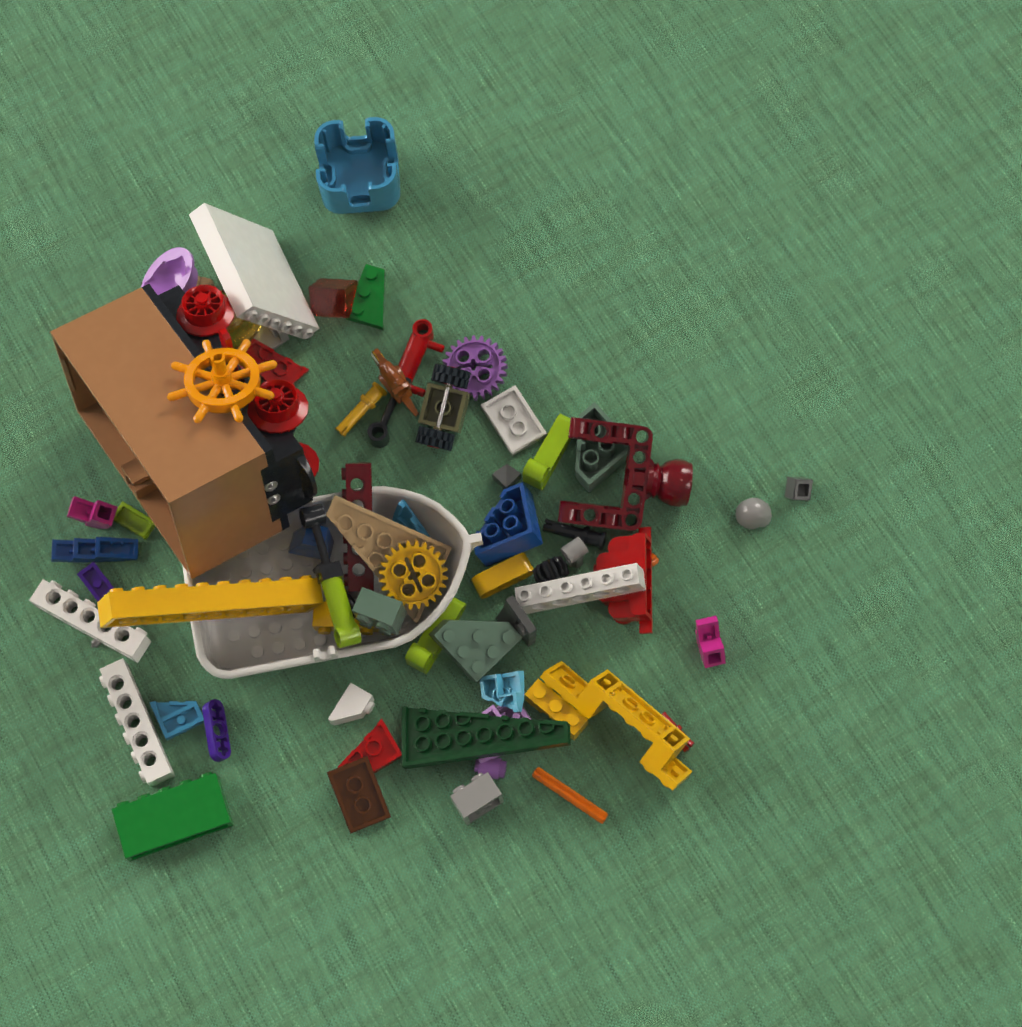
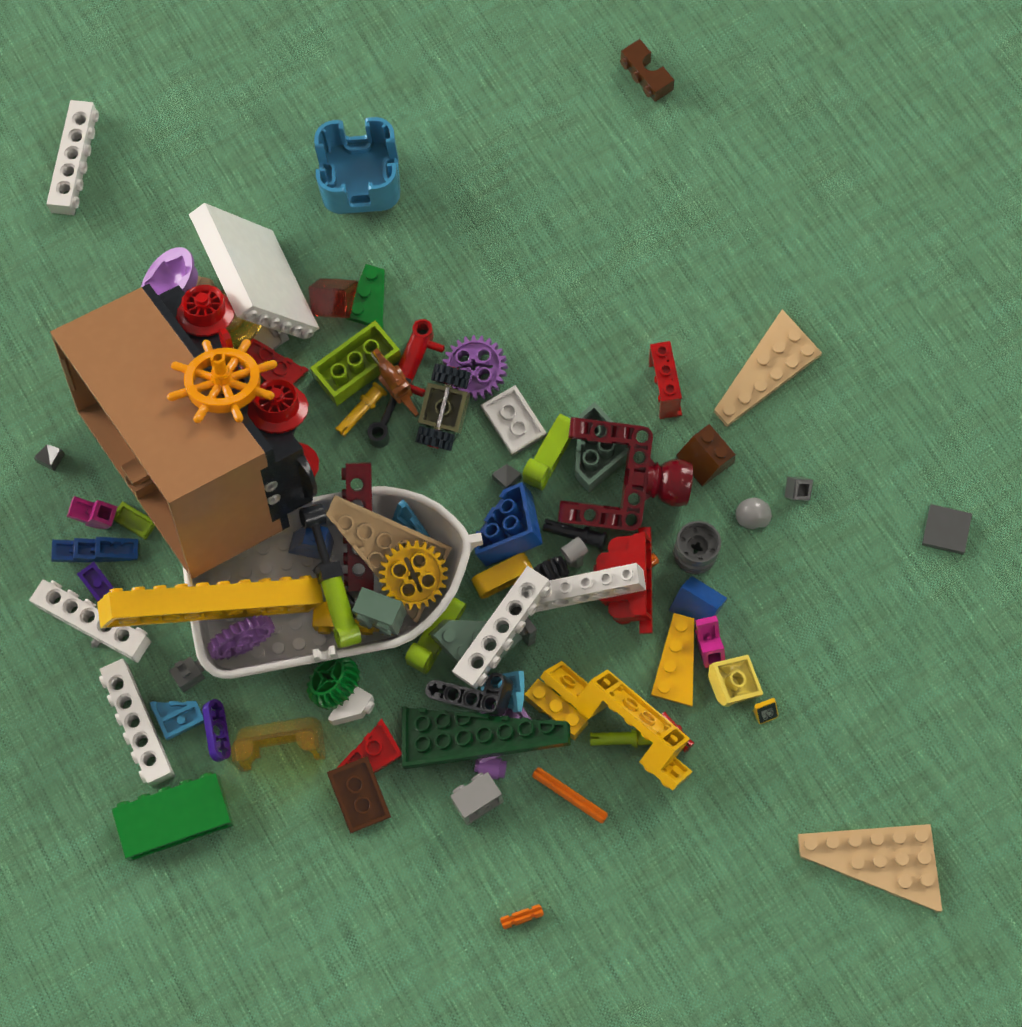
(49, 457): none -> dark grey slope
(77, 113): none -> white brick
(187, 673): none -> dark grey brick
(241, 637): none -> medium lavender gear
(249, 739): none -> clear yellow windscreen
(333, 682): none -> green gear
(351, 364): none -> lime brick
(467, 695): none -> black beam
(521, 916): none -> orange axle
(528, 580): none -> white brick
(619, 738): none -> lime pin
(654, 83): none -> reddish brown arch
(666, 378): none -> red window
(675, 669): none -> yellow wing
(697, 536): none -> dark grey wheel
(697, 600): none -> blue slope
(707, 454): none -> reddish brown slope
(734, 680): none -> light yellow slope
(766, 711): none -> slope
(775, 361): none -> tan wing
(886, 858): none -> tan wing
(947, 529): none -> dark grey tile

